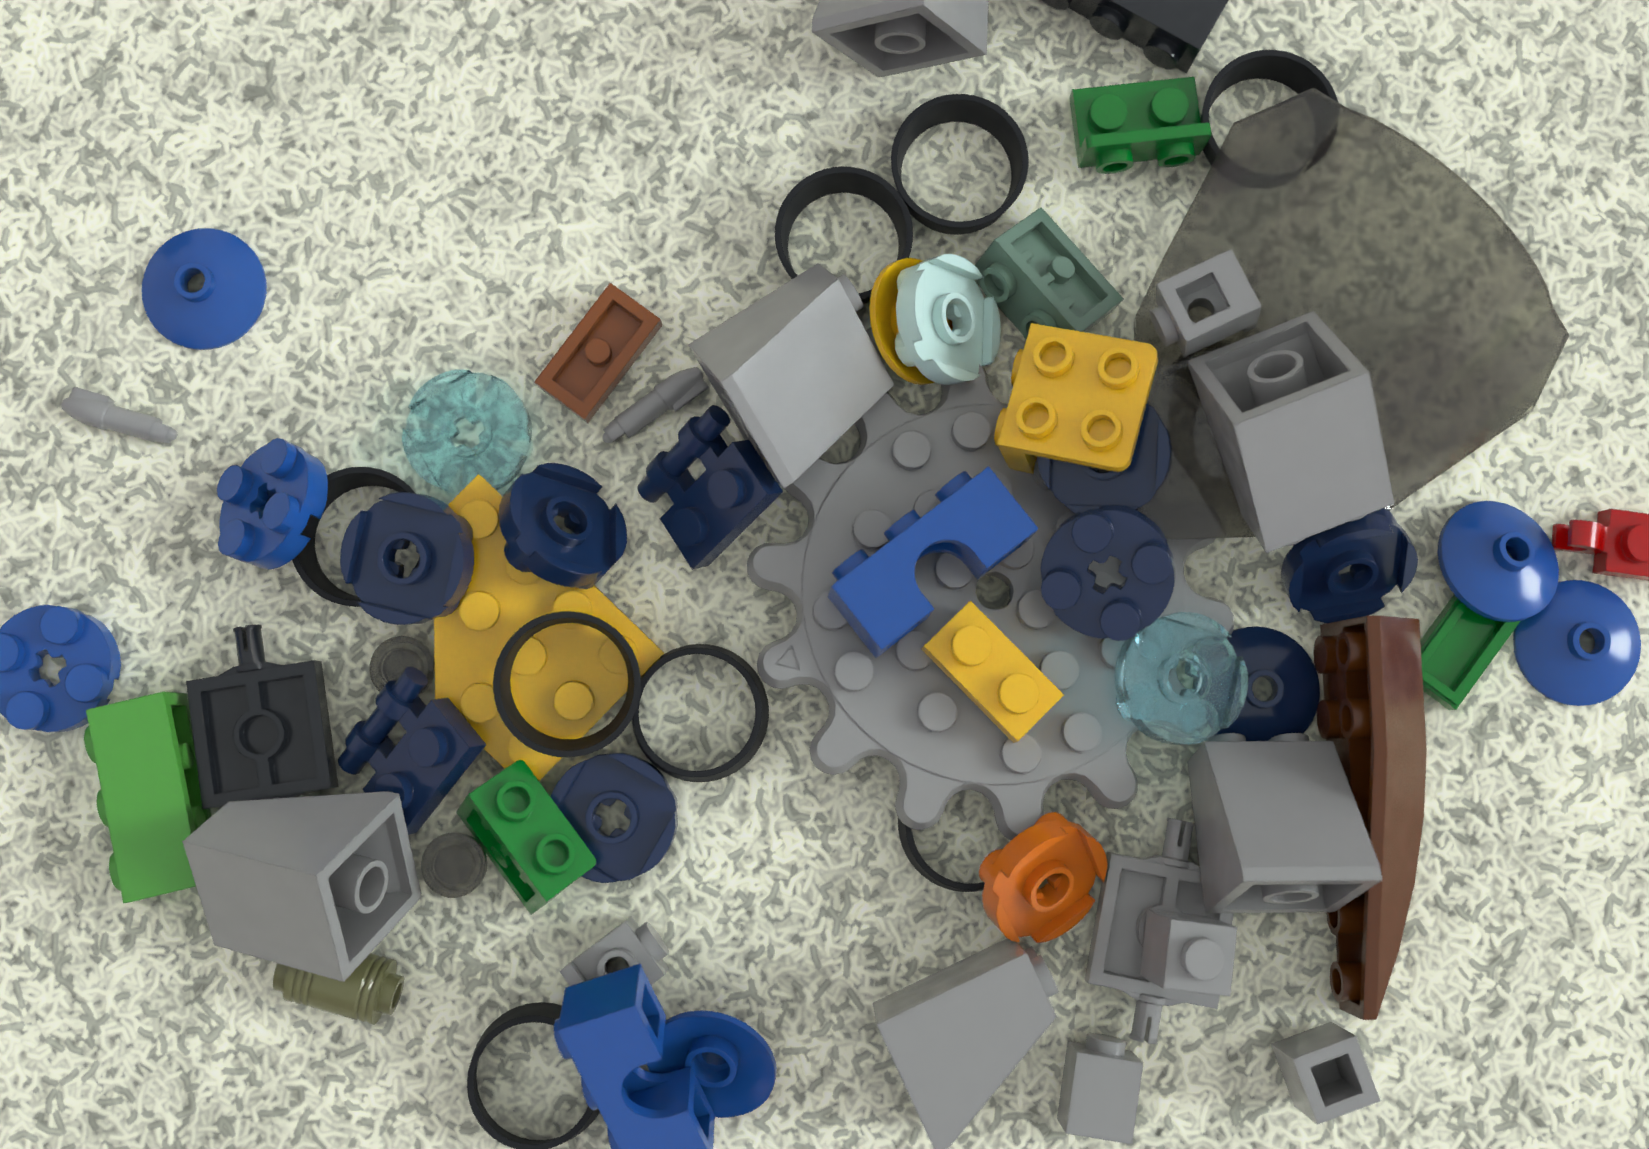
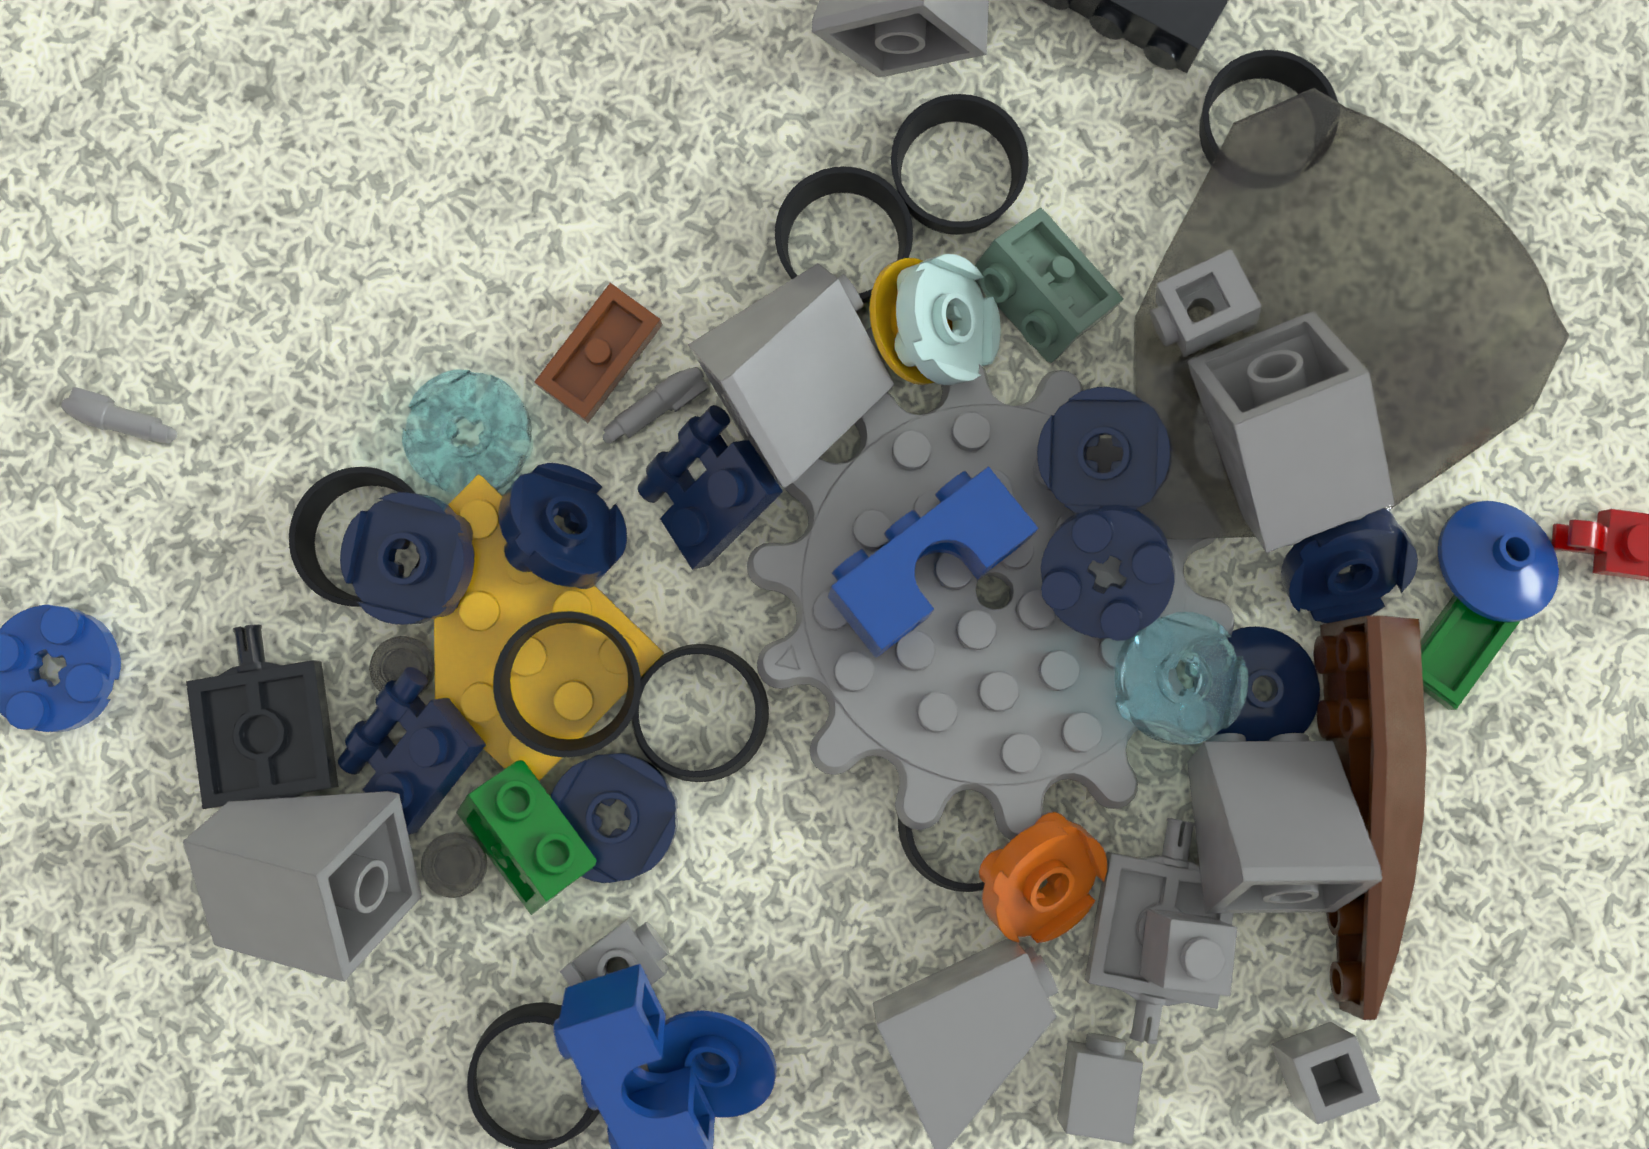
(147, 790): bright green brick -> none
(224, 305): blue dish -> none
(270, 504): blue plate -> none
(363, 996): olive head -> none
(992, 672): yellow plate -> none
(1075, 399): yellow bracket -> none
(1138, 124): green bracket -> none
(1551, 651): blue dish -> none

